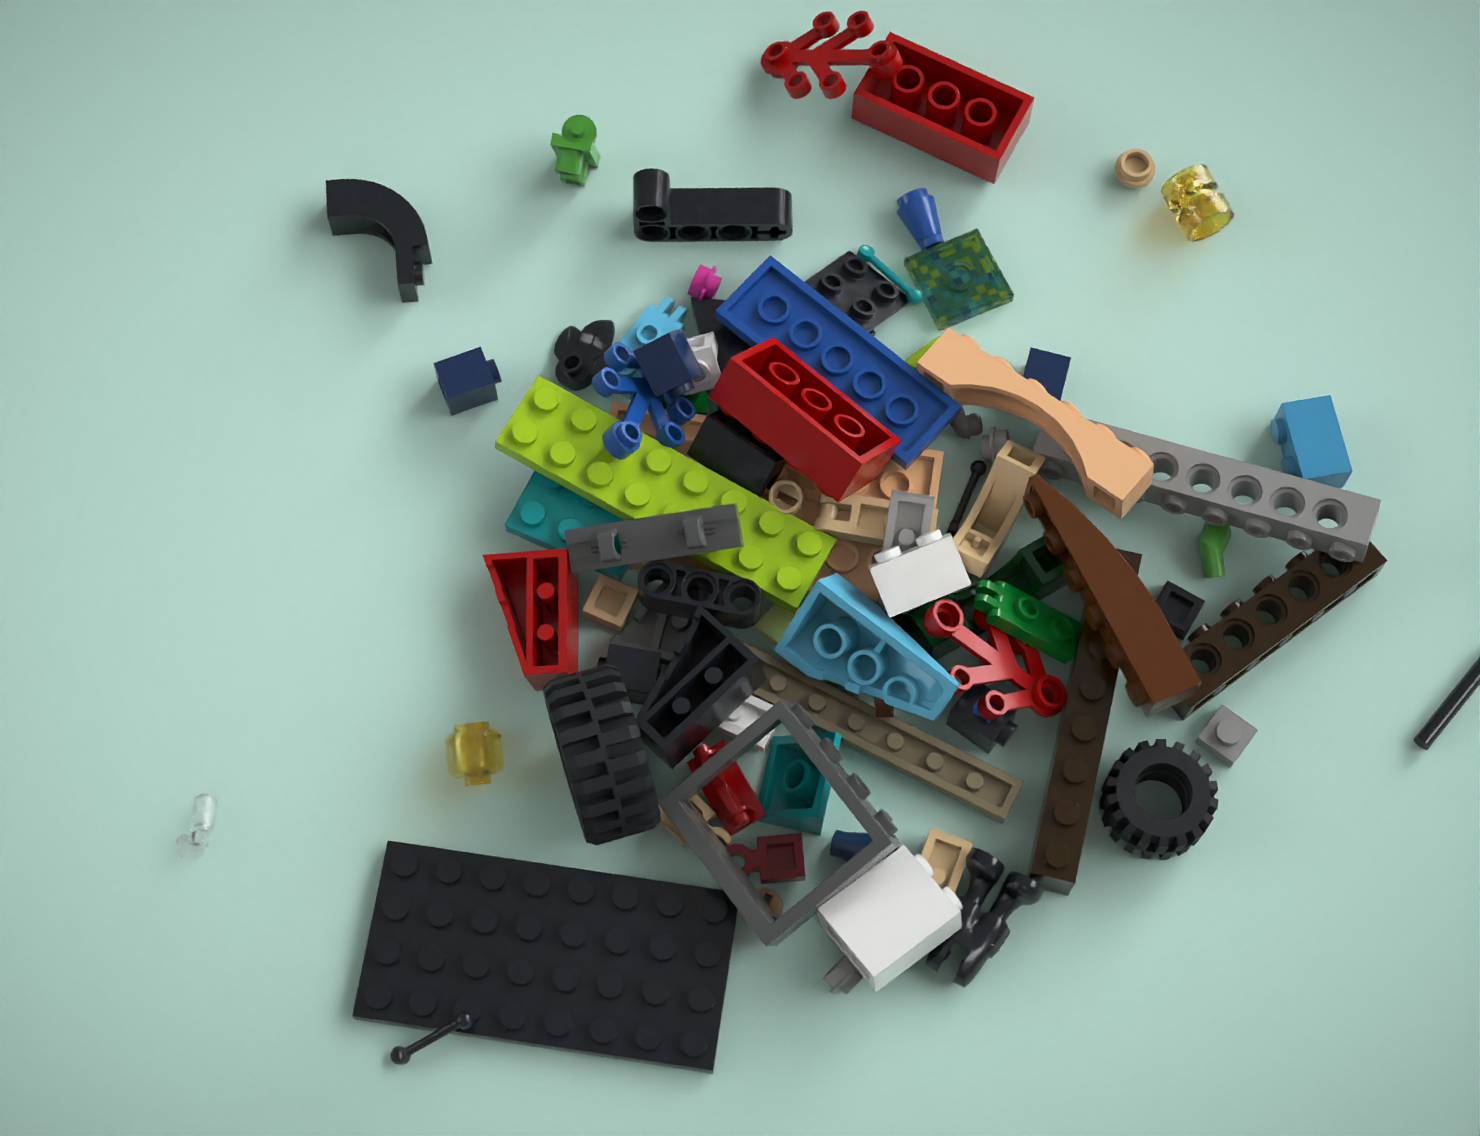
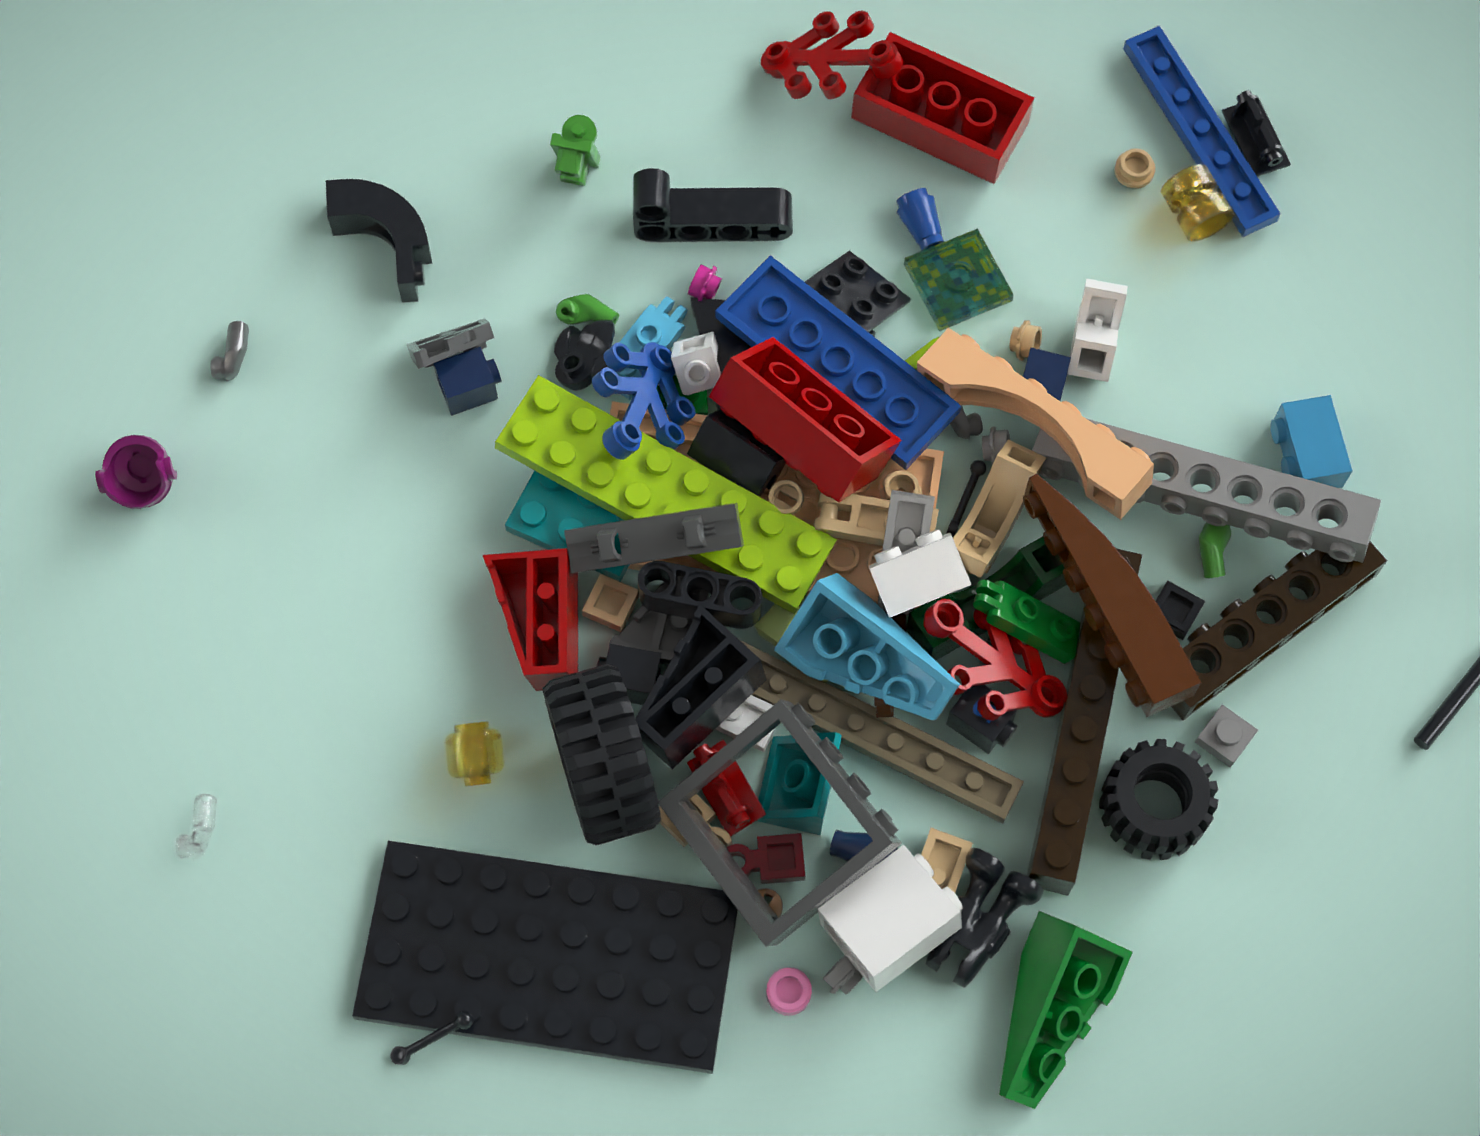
(136, 472): none -> magenta cap
(236, 347): none -> flat silver arm
(448, 343): none -> dark grey wing
(583, 309): none -> bright green arm
(669, 364): dark blue brick -> none
(788, 991): none -> bright pink tile
(866, 253): teal hinge -> none
(899, 480): none -> tan plate
(1025, 337): none -> tan plate
(1057, 991): none -> green wedge
(1097, 330): none -> white brick
(1201, 129): none -> blue plate
(1255, 134): none -> black hinge

